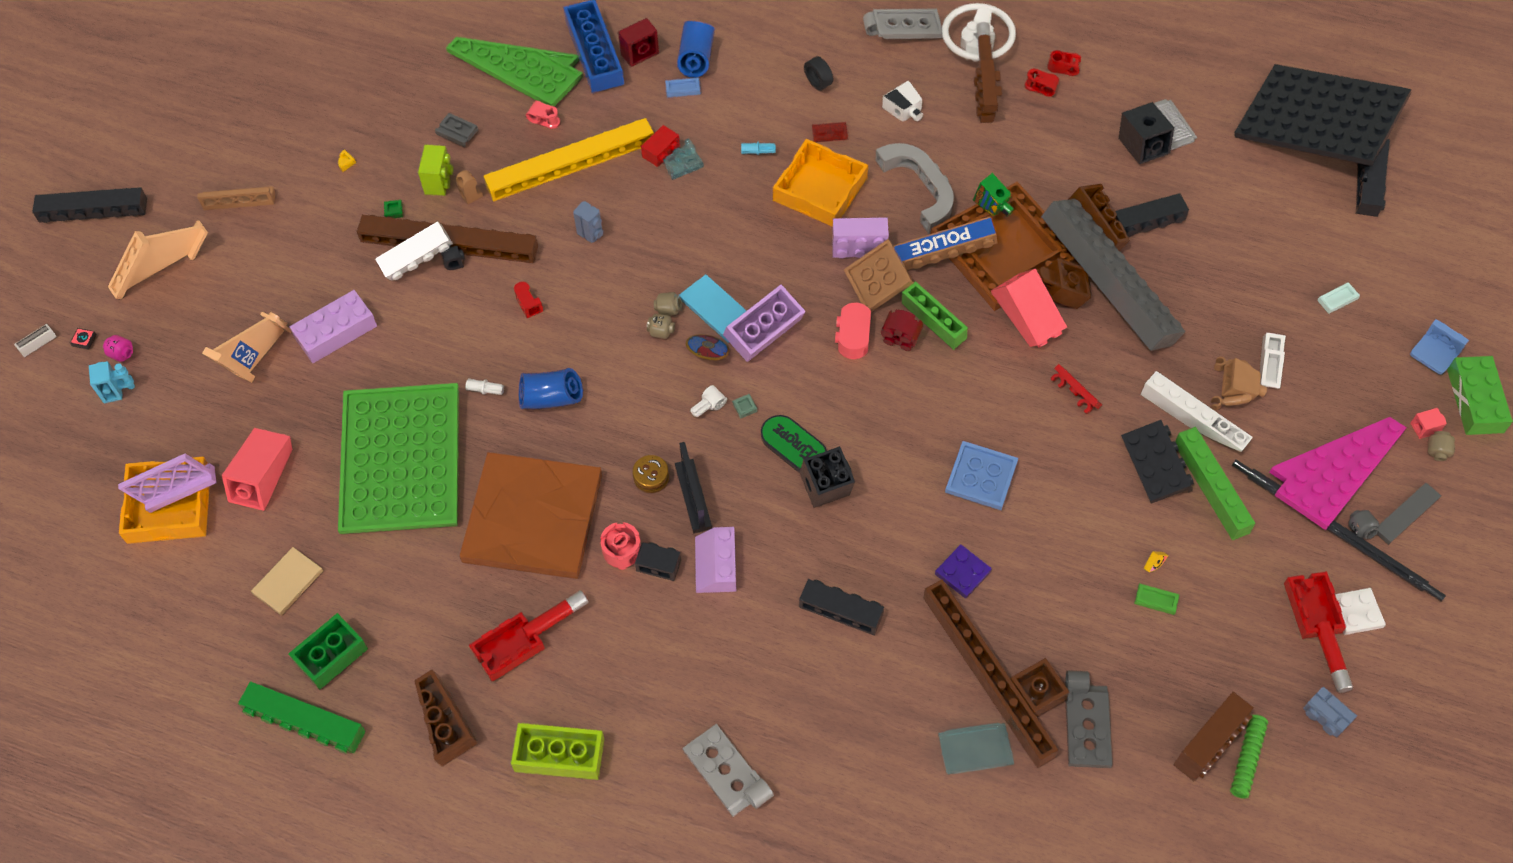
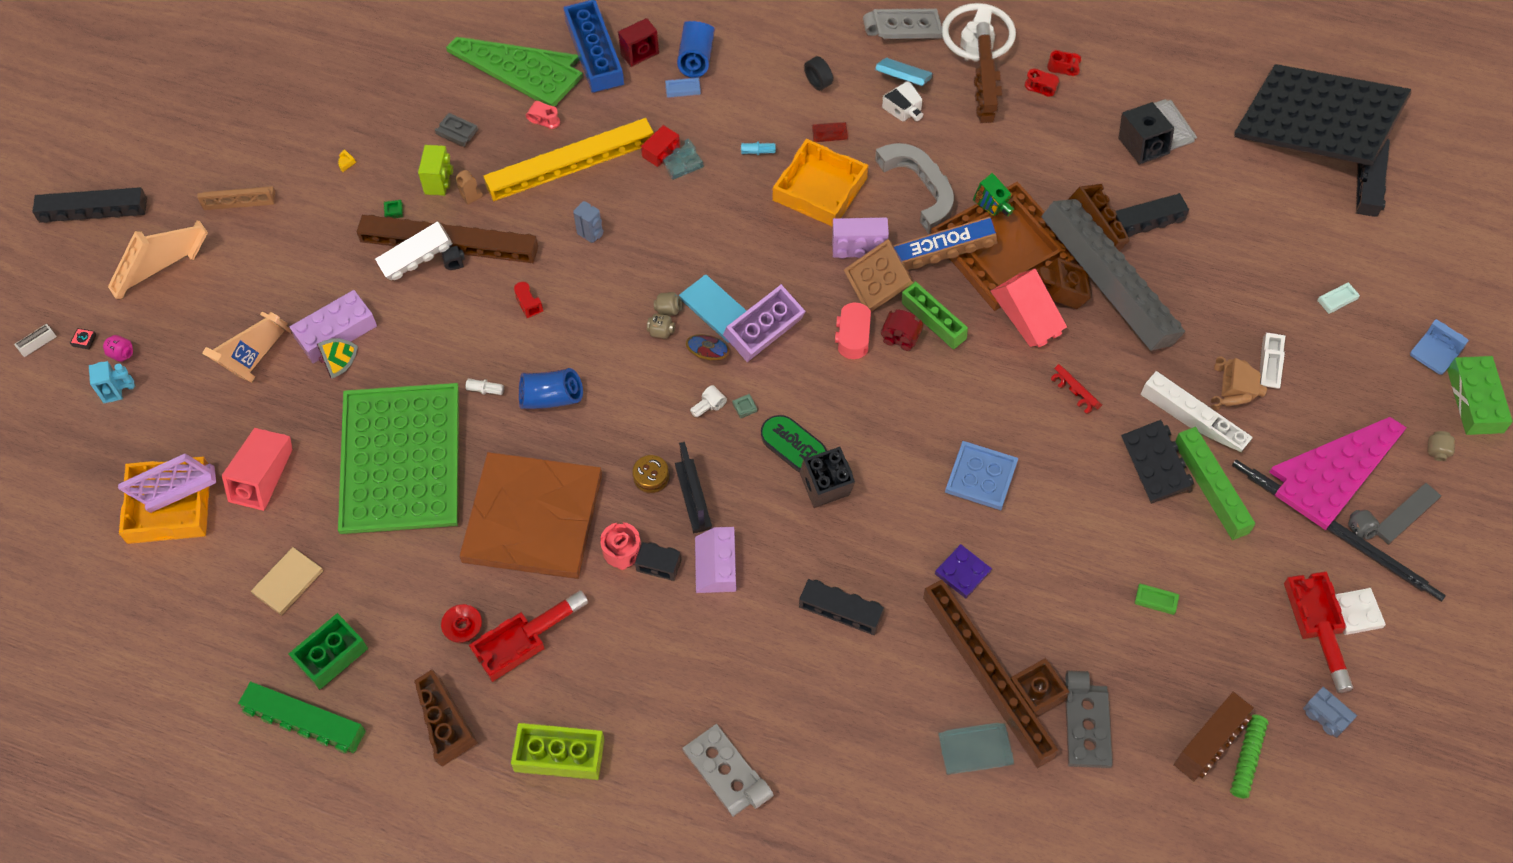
(337, 355): none -> shield
(460, 615): none -> red dish
(904, 71): none -> medium azure tile
(1155, 561): yellow tile -> none
(1428, 422): coral brick -> none

